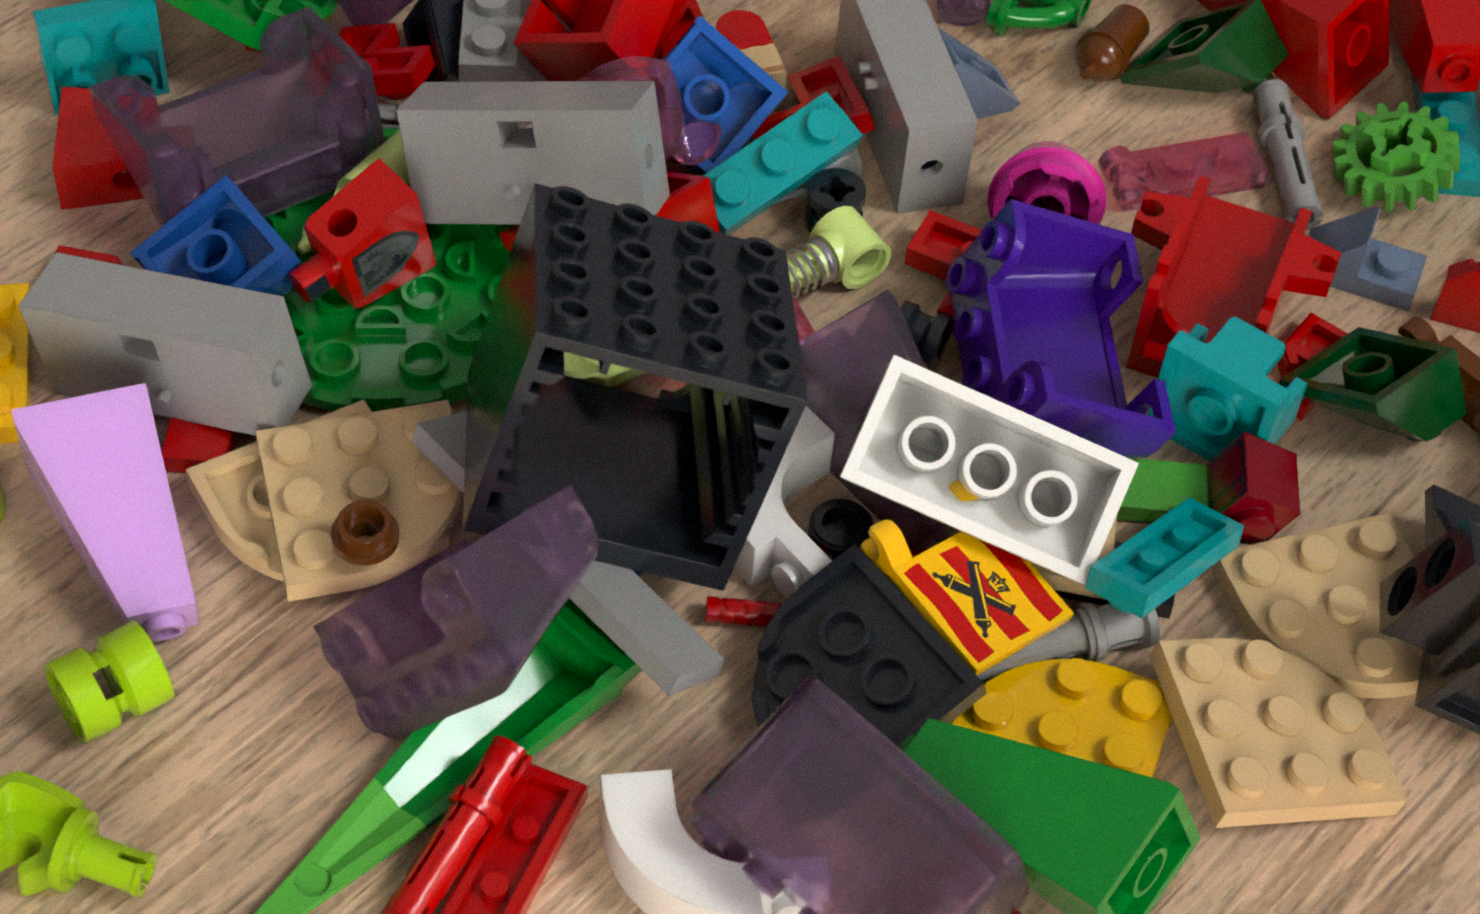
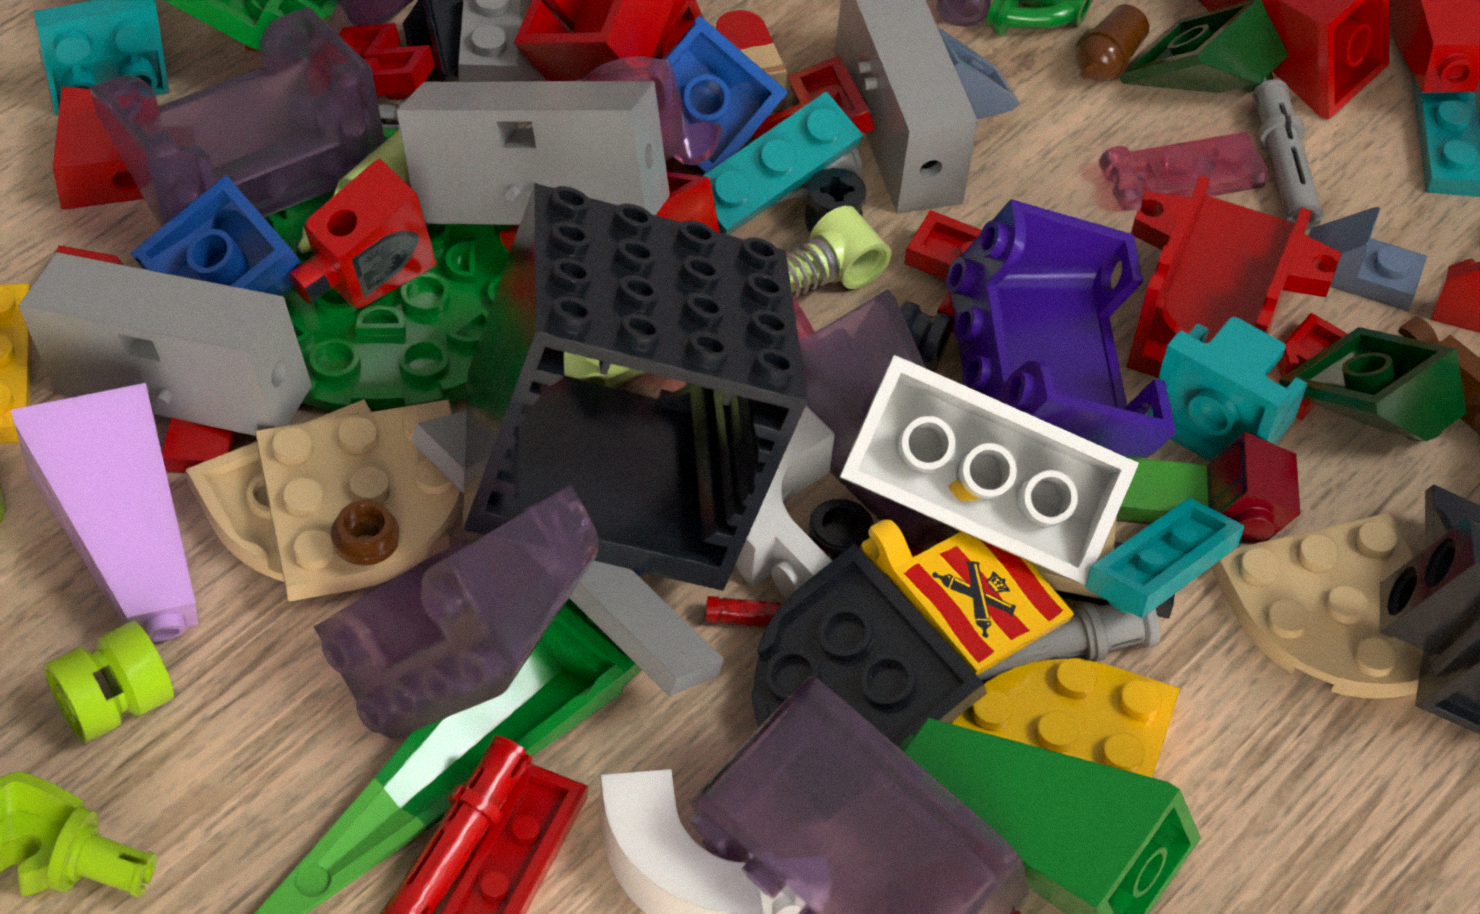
(1049, 178): dark pink cone -> none
(1273, 735): tan plate -> none
(1396, 156): bright green gear -> none

